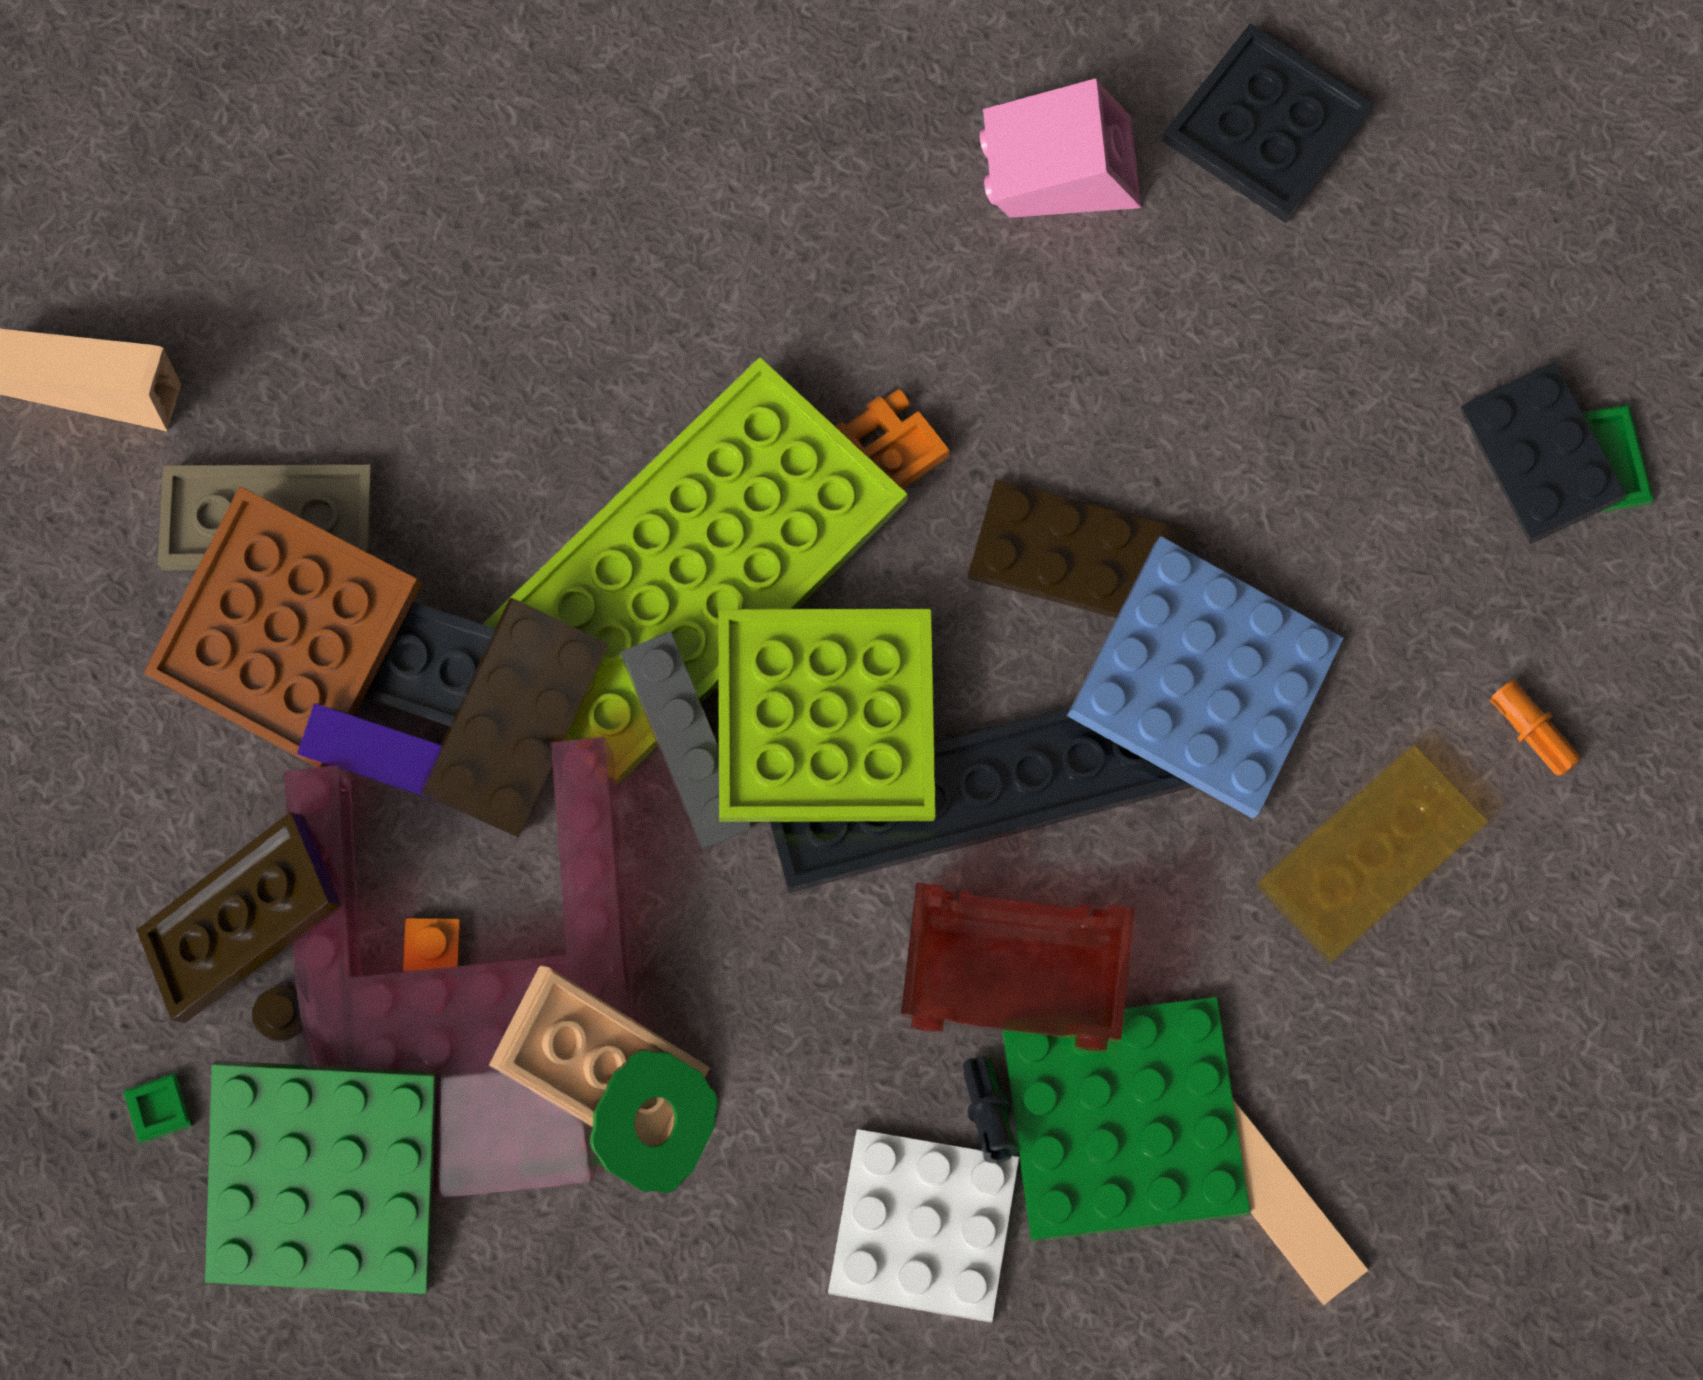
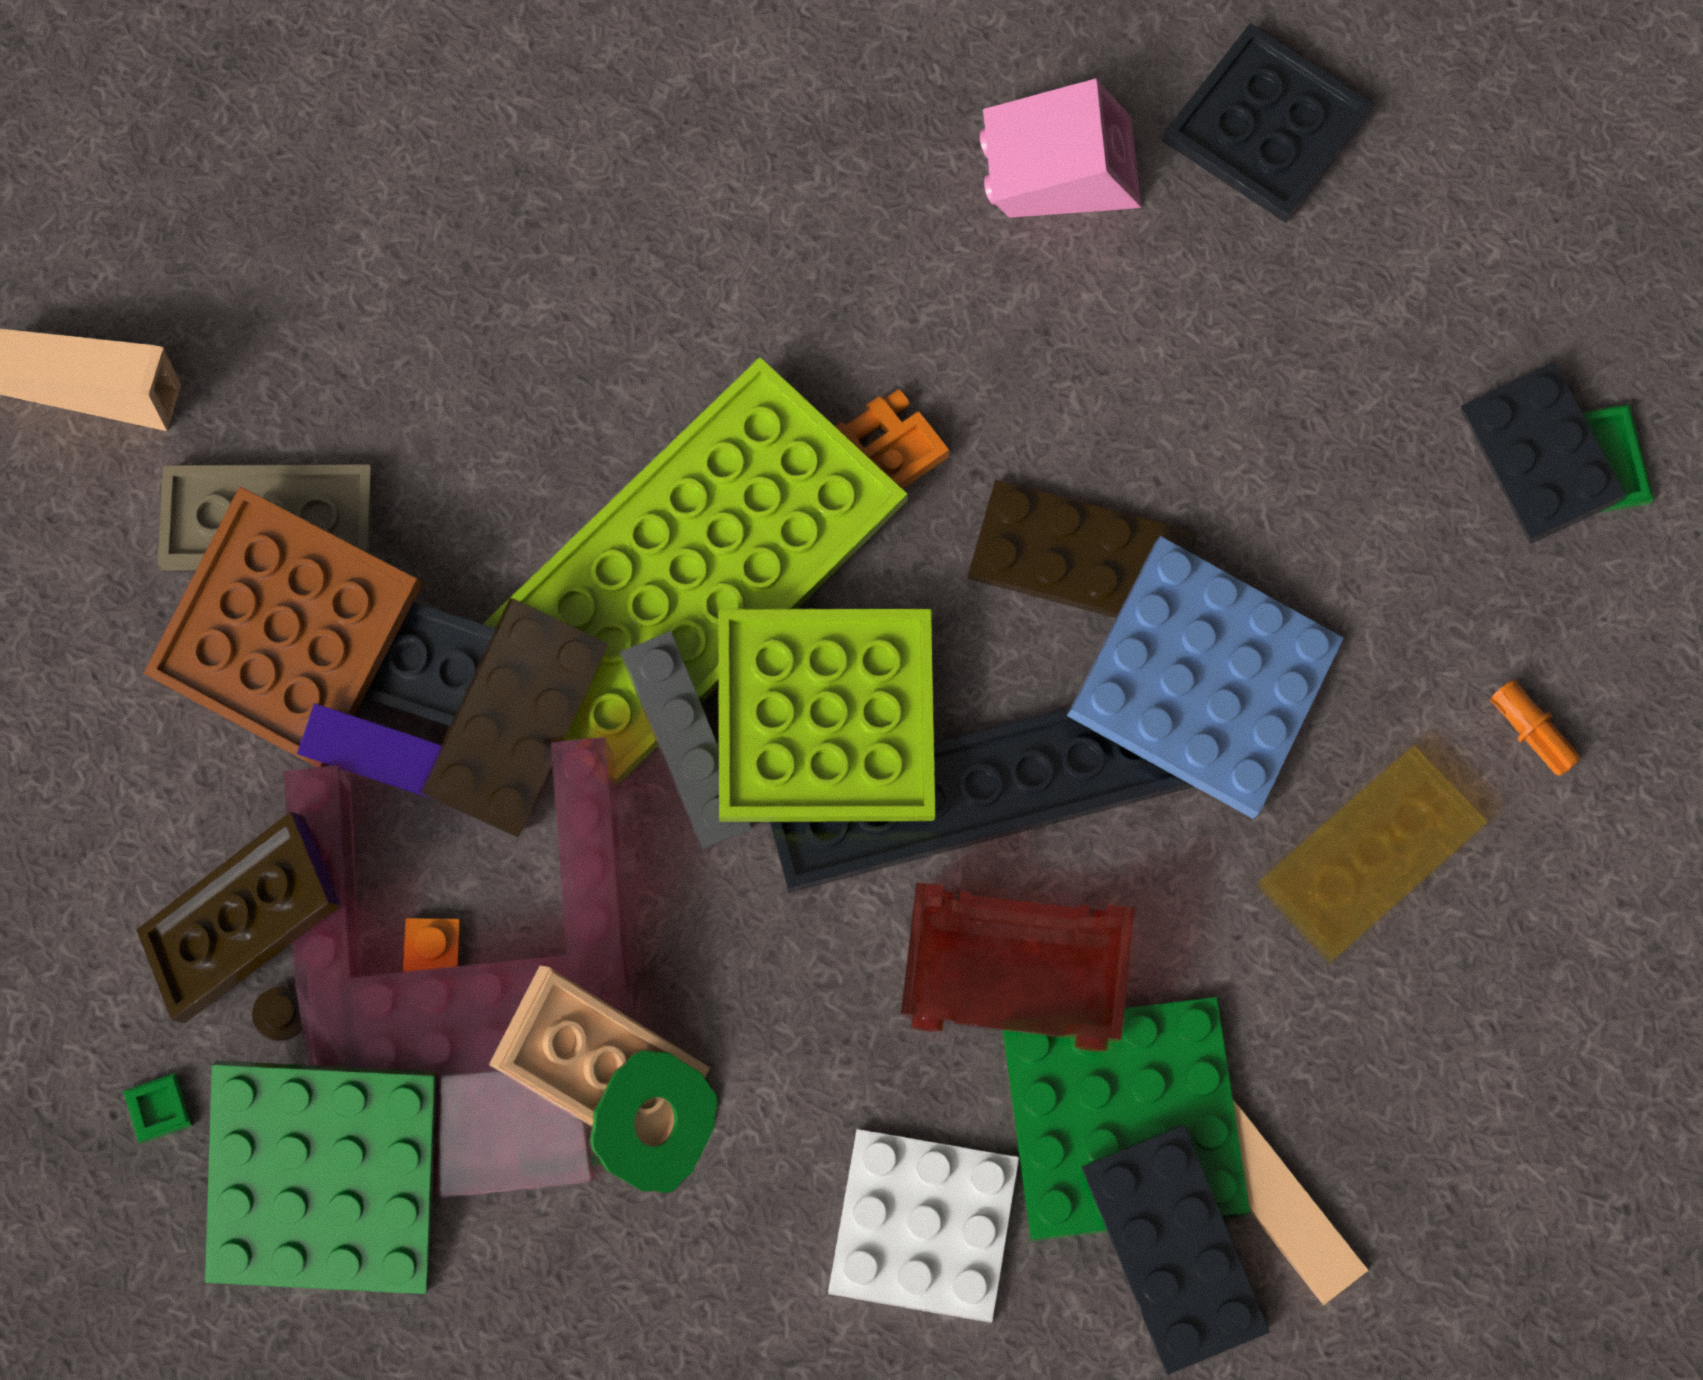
(989, 1110): black axle -> none
(1174, 1249): none -> black plate

